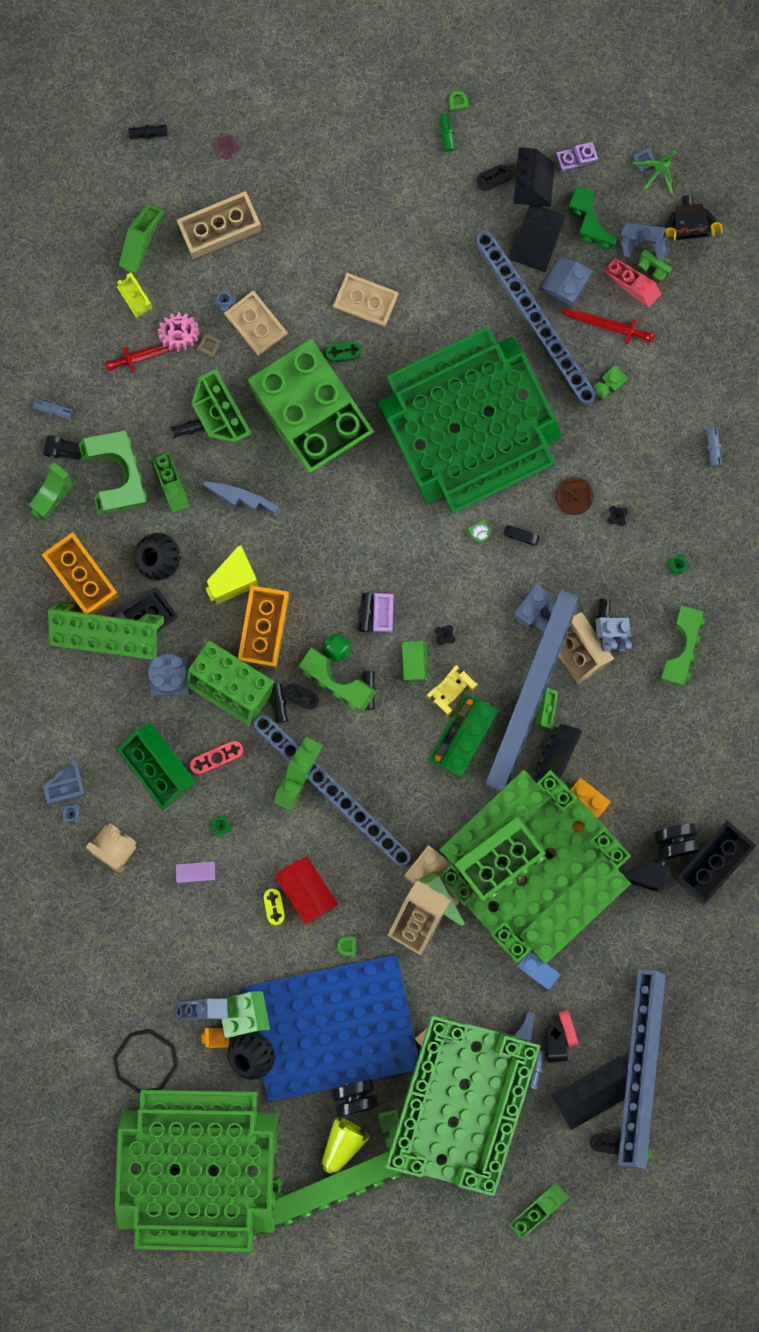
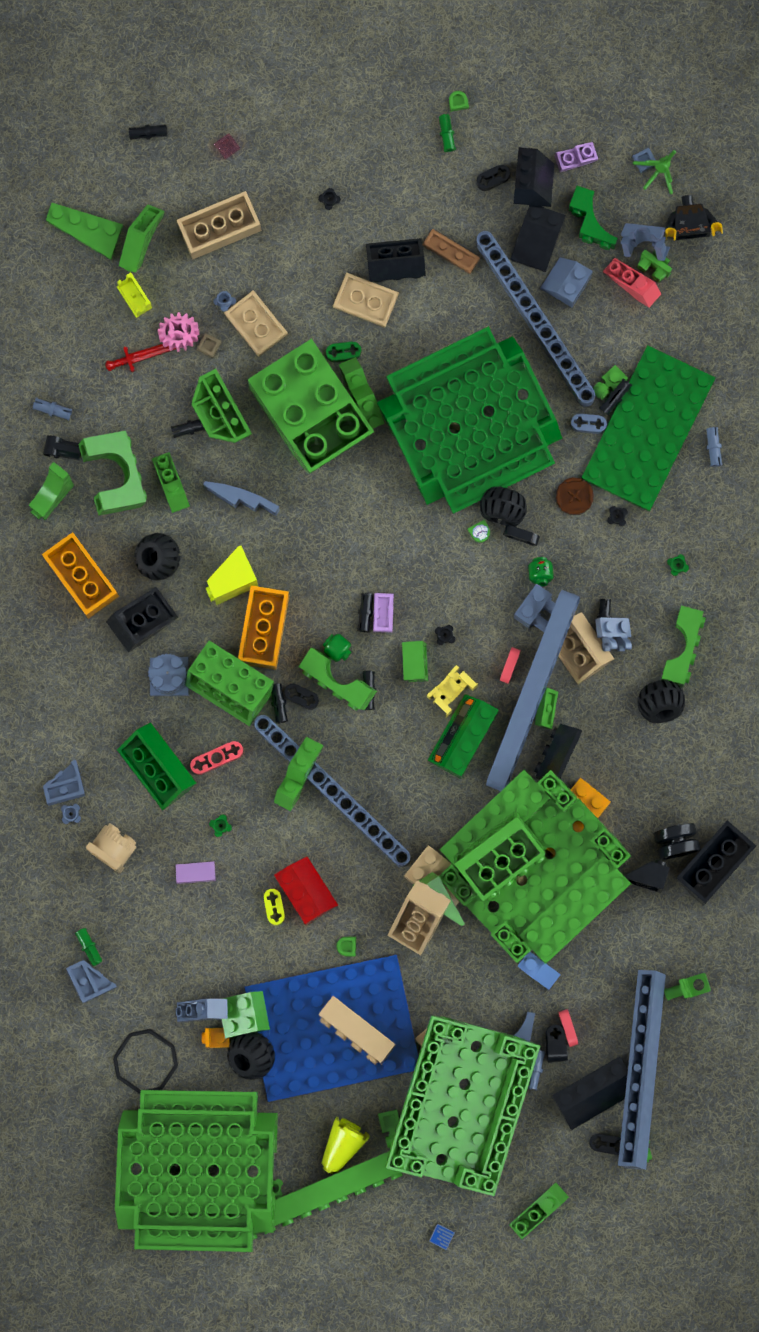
(88, 946): none -> green axle
(88, 981): none -> sand blue wing
(91, 230): none -> bright green wing
(102, 632): bright green bracket -> none
(324, 198): none -> black plate
(354, 1098): black wheel -> none
(357, 1030): none -> tan brick
(361, 392): none -> bright green arch
(395, 260): none -> black slope
(441, 1236): none -> tile
(451, 251): none -> medium nougat tile
(503, 505): none -> black wheel
(510, 665): none -> coral beam
(540, 571): none -> green head
(587, 428): none -> sand blue beam
(610, 325): red sword -> none
(621, 390): none -> black pin
(648, 428): none -> green plate
(661, 701): none -> black wheel
(687, 988): none -> bright green bracket

